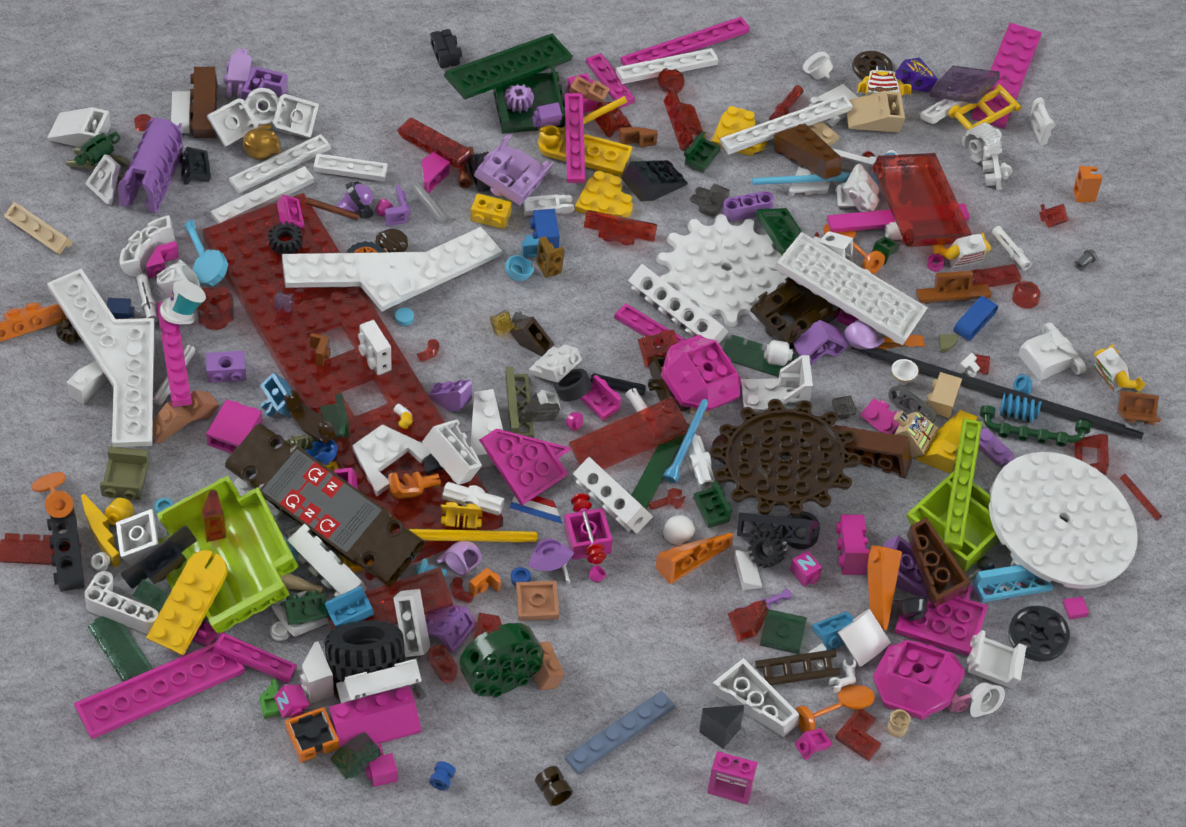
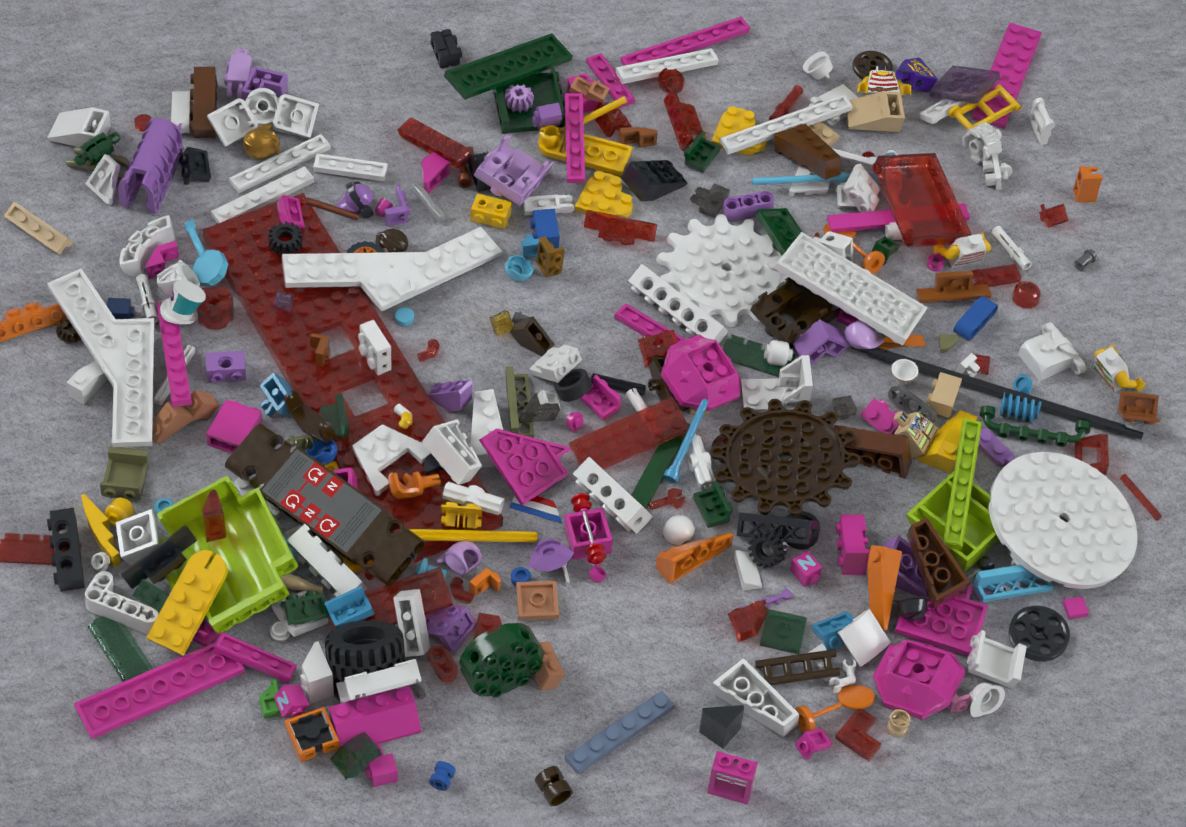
(58, 502): orange piece -> none

